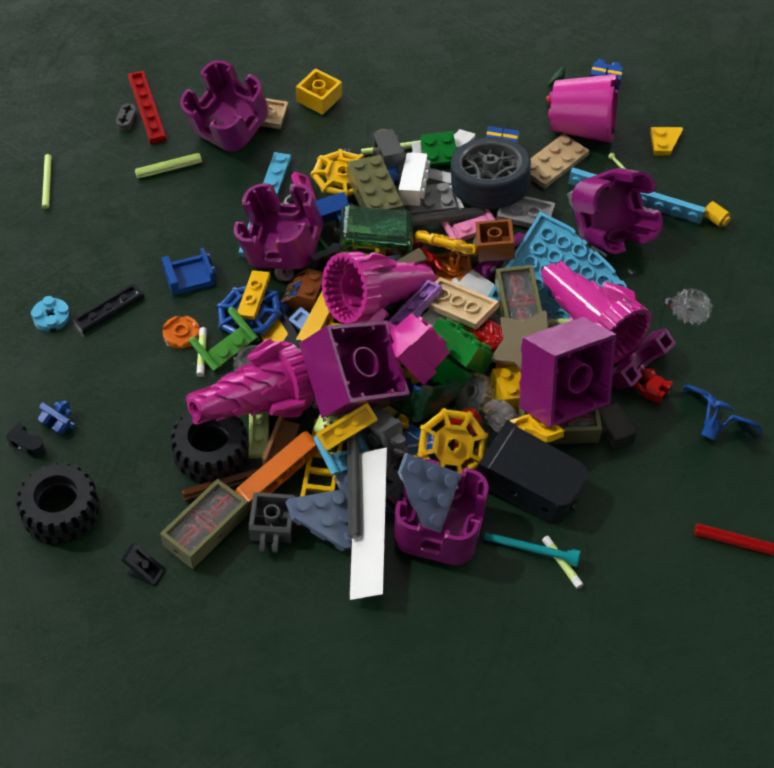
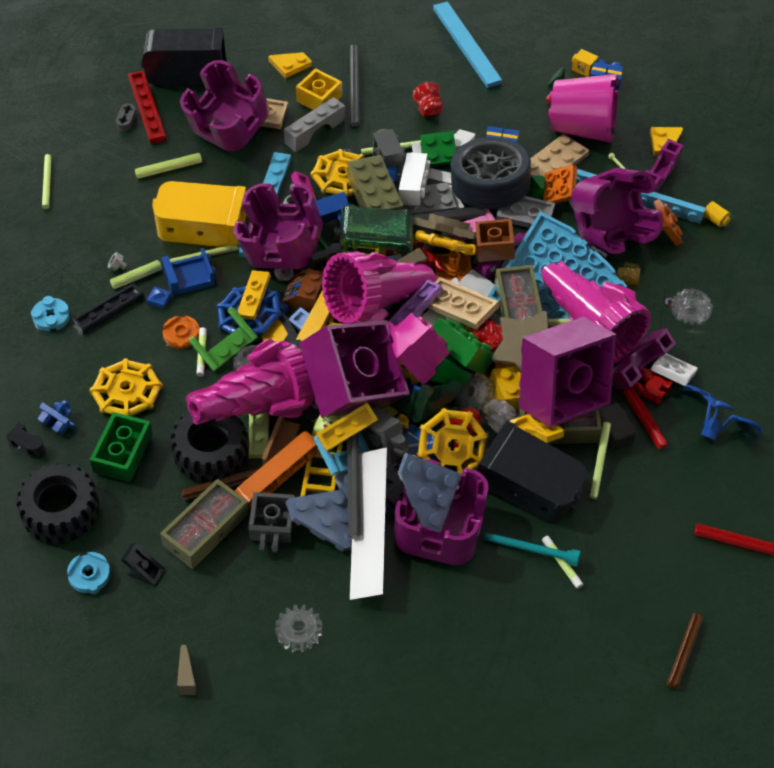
(93, 583): none -> medium azure plate
(116, 262): none -> light grey tile
(121, 447): none -> green brick
(130, 396): none -> yellow plate
(135, 274): none -> yellowish green axle
(159, 297): none -> blue tile
(179, 55): none -> black piece
(185, 681): none -> dark tan slope
(198, 213): none -> yellow piece
(213, 252): none -> yellowish green bar
(290, 63): none -> yellow wing
(299, 133): none -> light grey arch
(301, 638): none -> clear gear
(354, 85): none -> dark grey axle
(428, 99): none -> red hair
(446, 226): none -> dark tan plate
(467, 44): none -> medium azure tile
(537, 187): none -> green slope
(562, 187): none -> orange plate
(583, 62): none -> yellow brick
(600, 460): none -> yellowish green bar
(629, 273): none -> clear yellow piece
(645, 418): none -> red axle
(666, 162): none -> magenta arch
(669, 222): none -> orange plate
(674, 369): none -> white tile
(684, 651): none -> reddish brown axle

